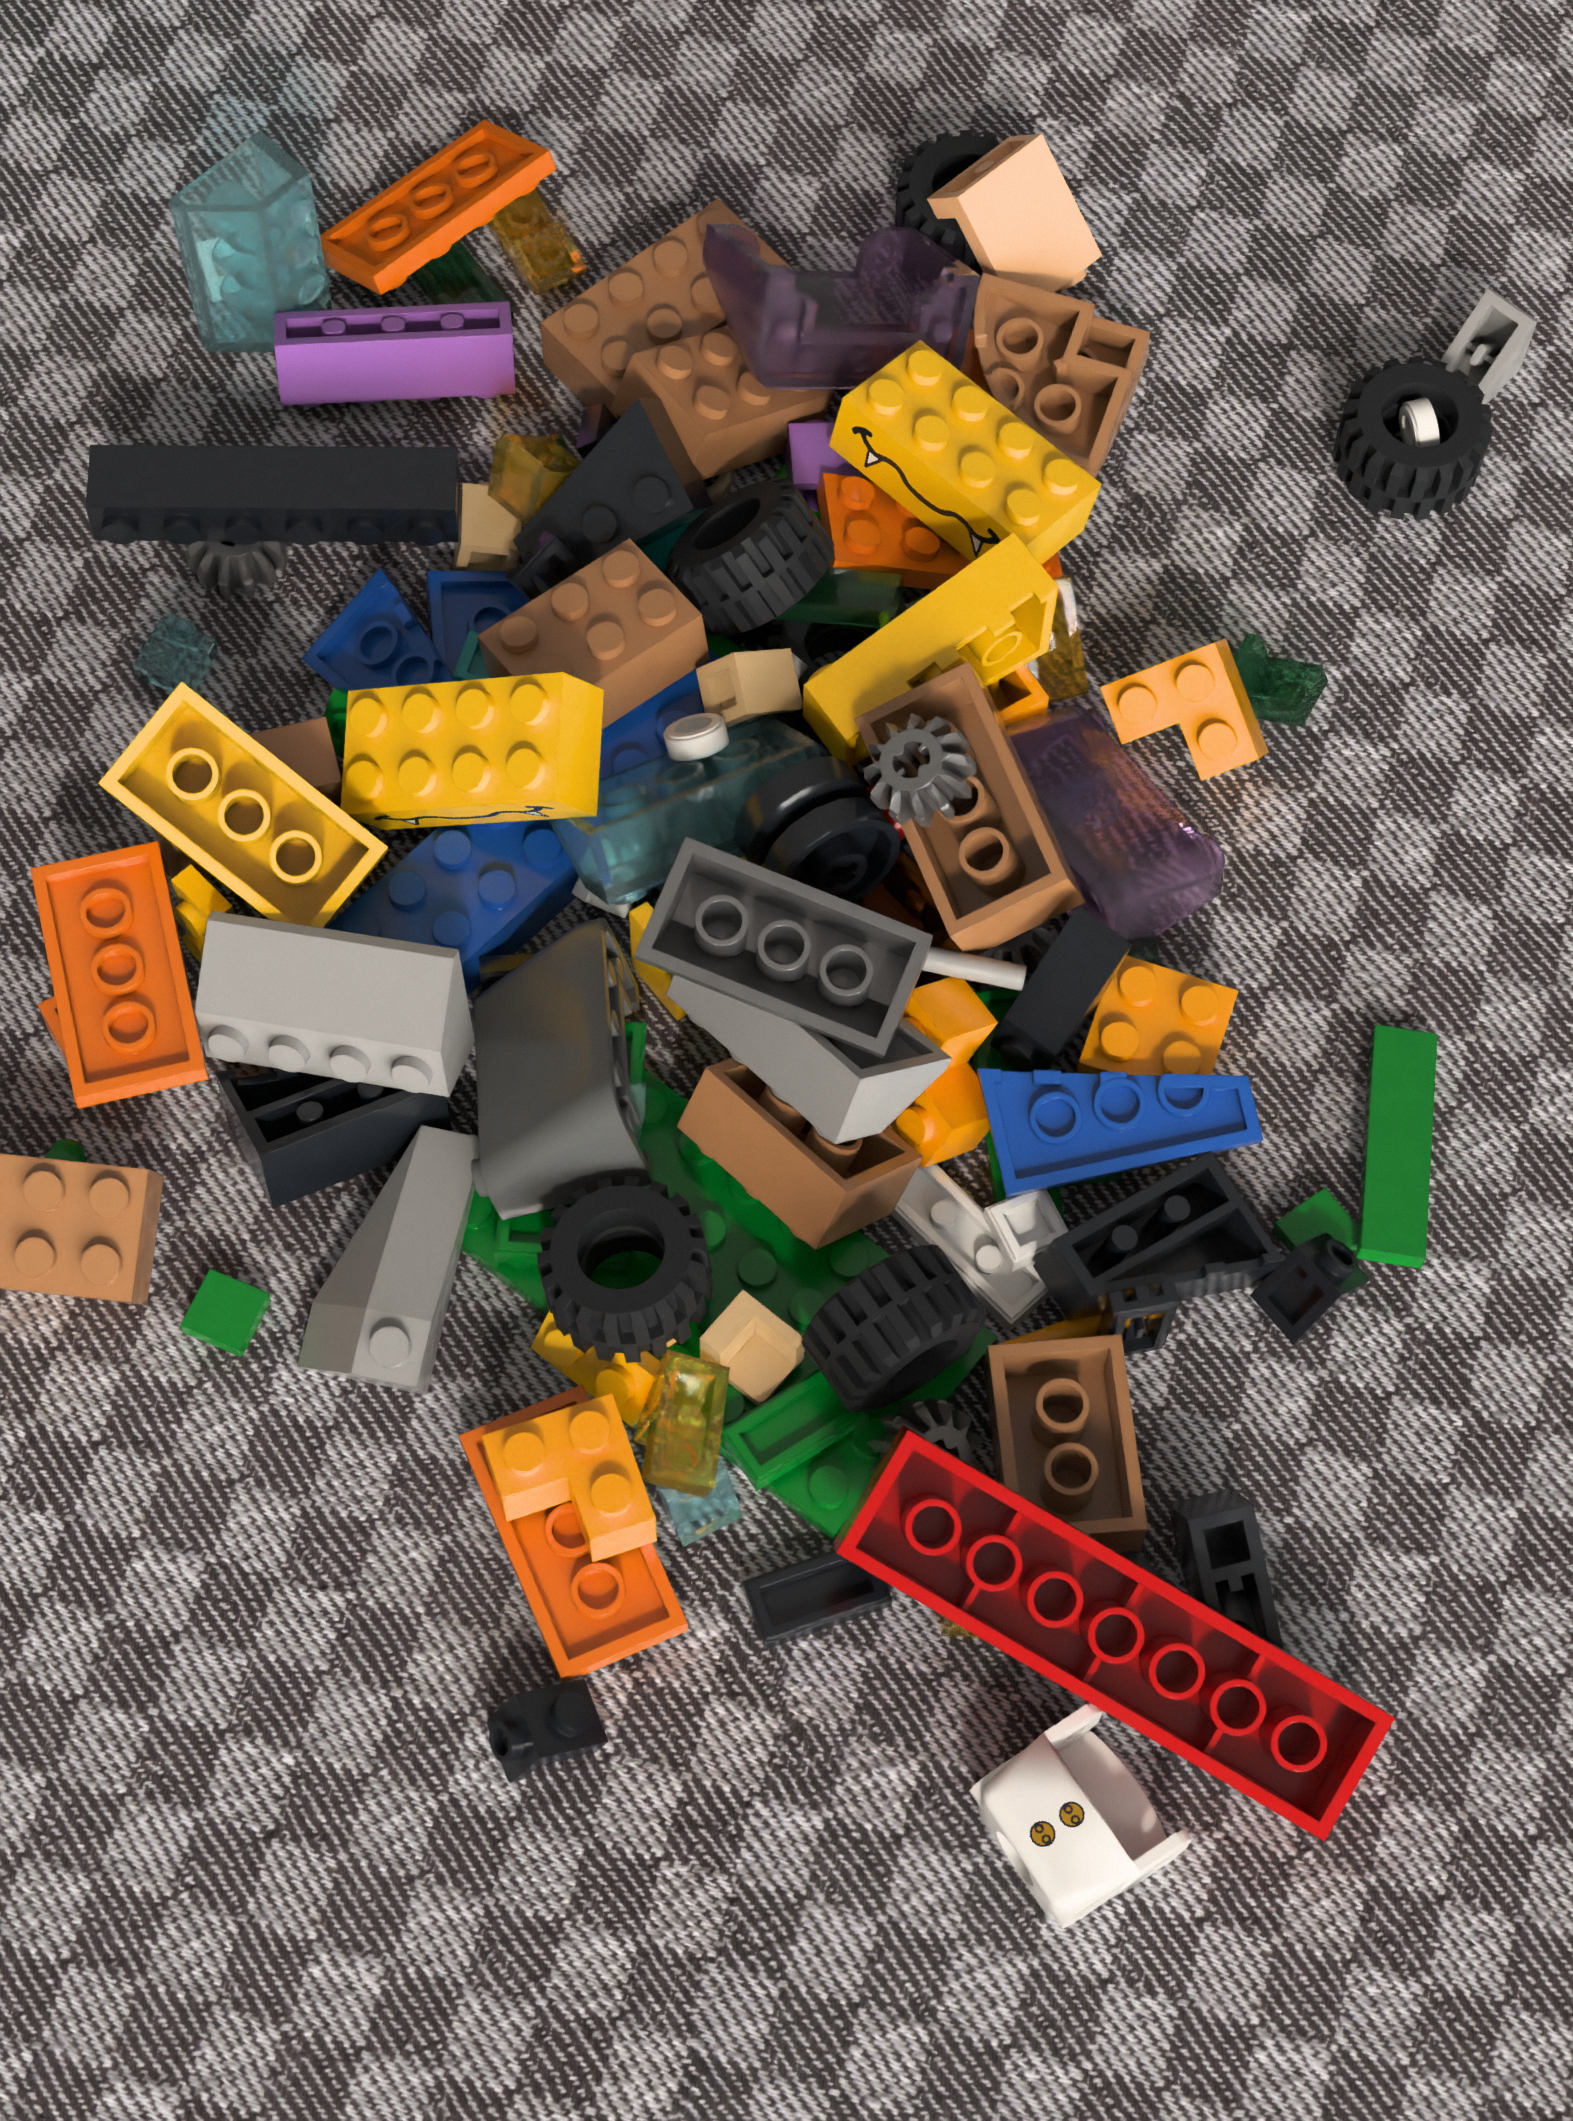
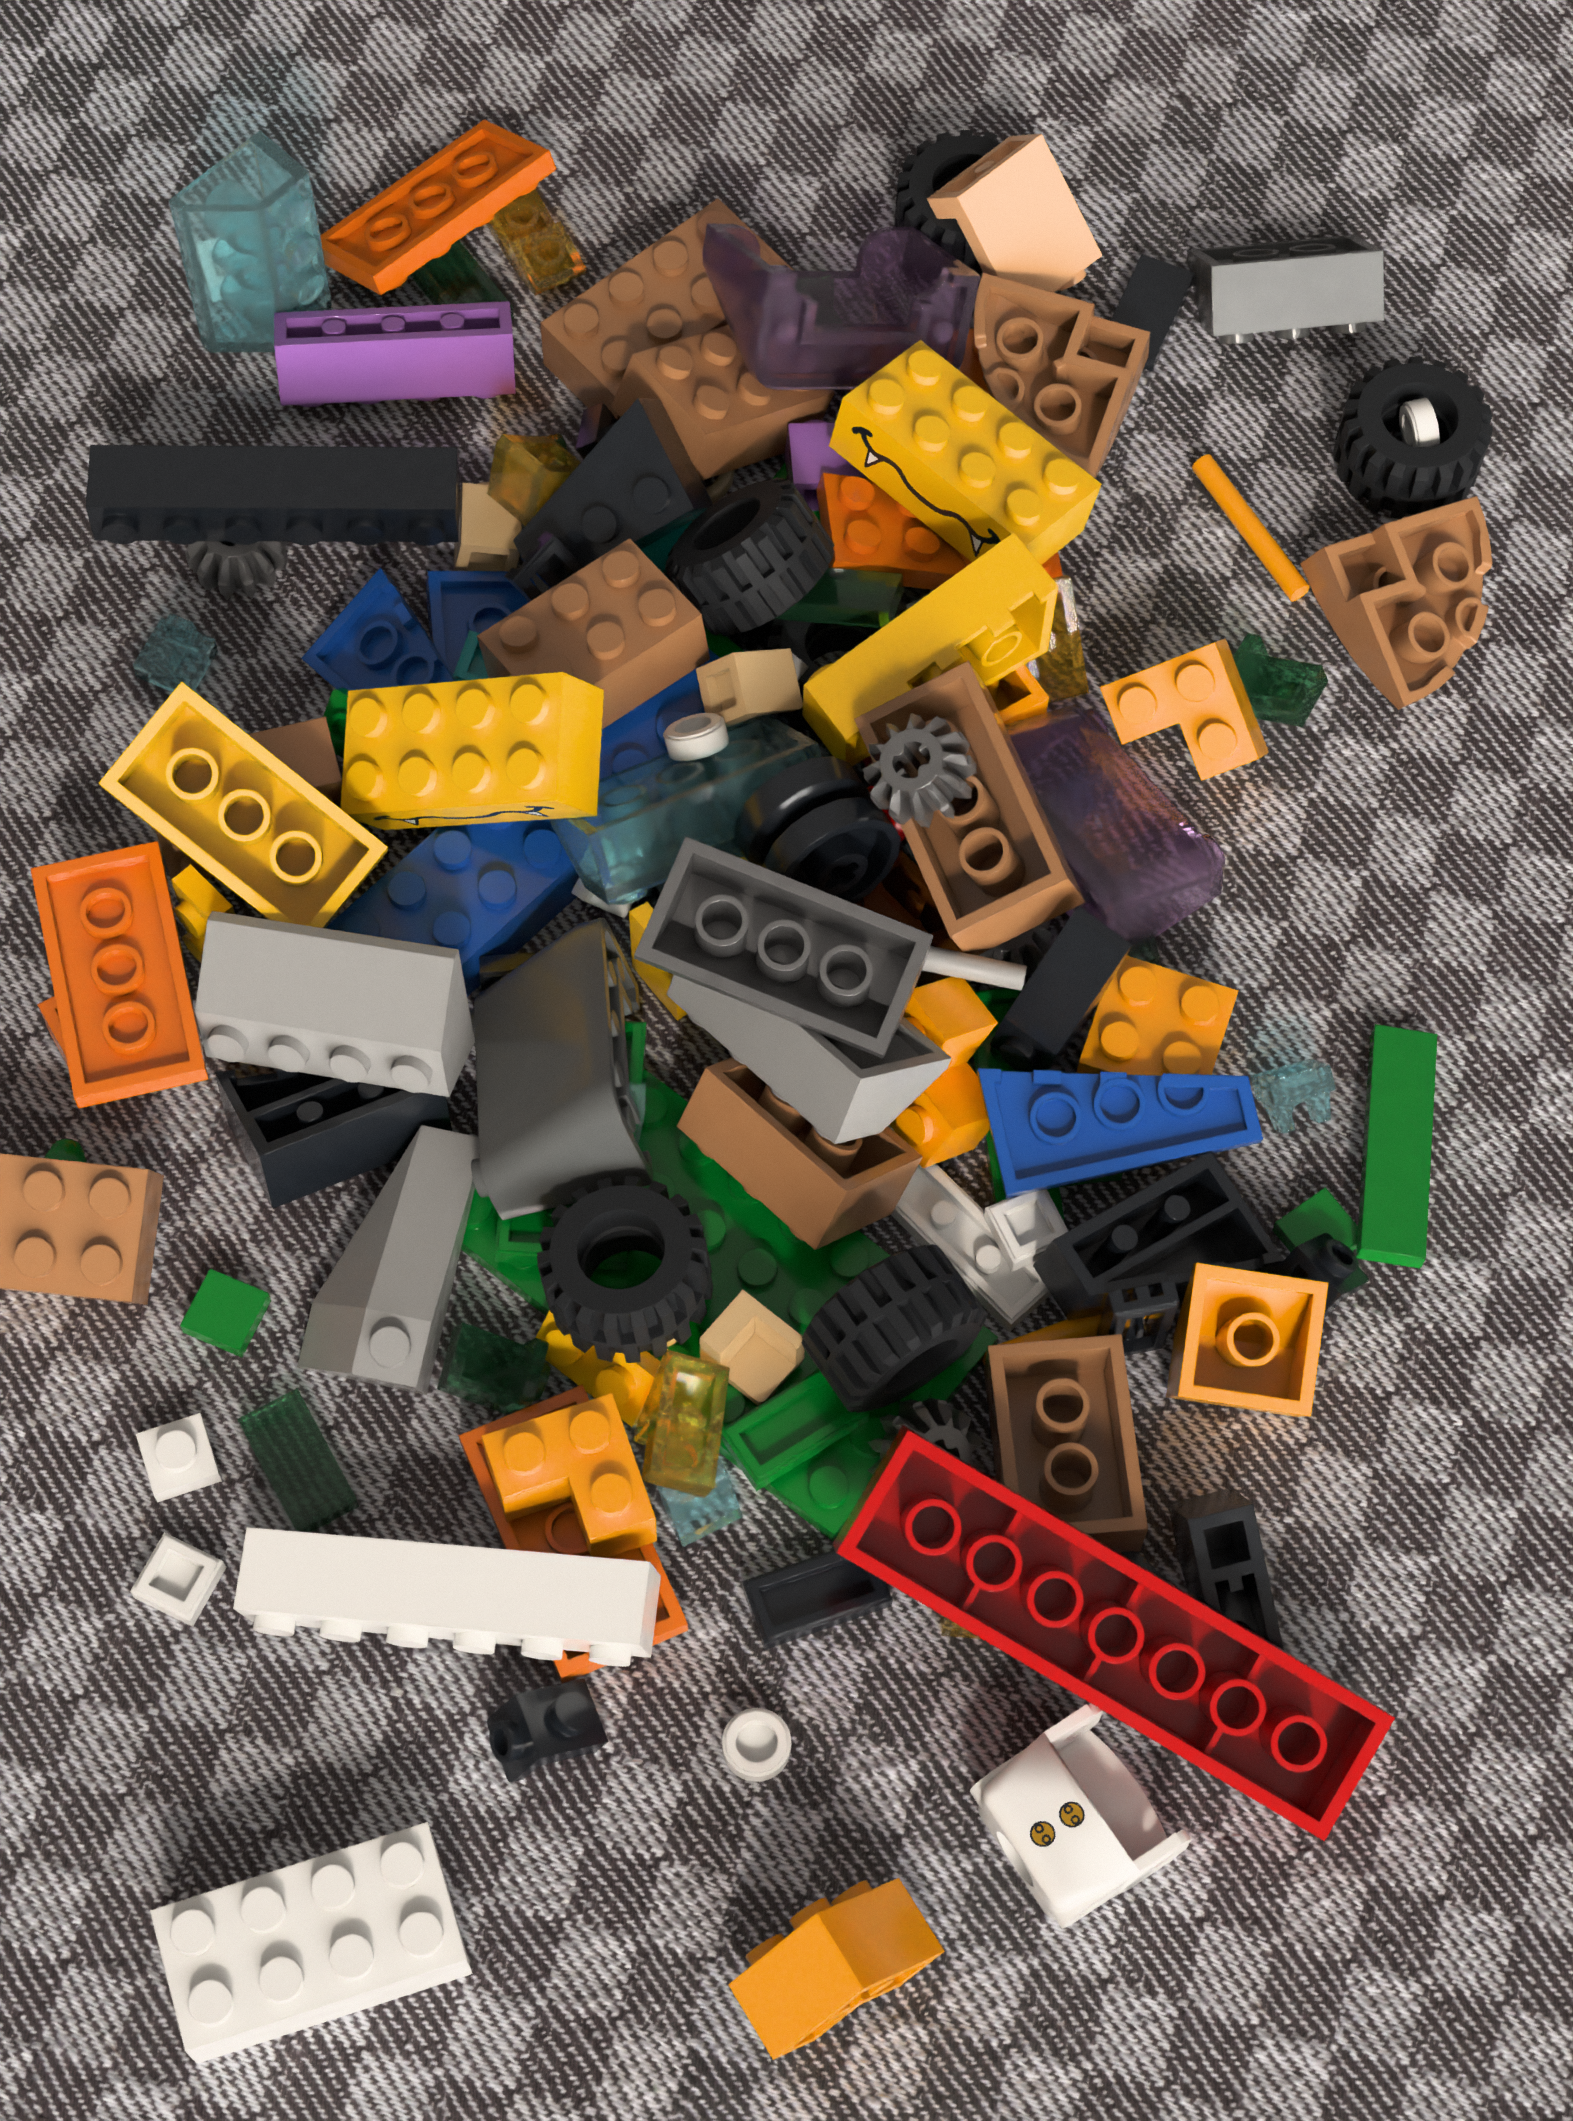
(178, 1457): none -> white plate
(178, 1579): none -> white tile
(298, 1462): none -> clear green tile
(309, 1943): none -> white brick
(448, 1594): none -> white brick
(494, 1369): none -> clear green bracket
(756, 1744): none -> white tile
(833, 1963): none -> light orange brick
(1154, 301): none -> black tile
(1248, 1340): none -> light orange slope
(1250, 527): none -> light orange bar
(1288, 287): none -> slope
(1292, 1084): none -> clear light blue tile
(1407, 596): none -> medium nougat brick
(1491, 344): light grey slope -> none

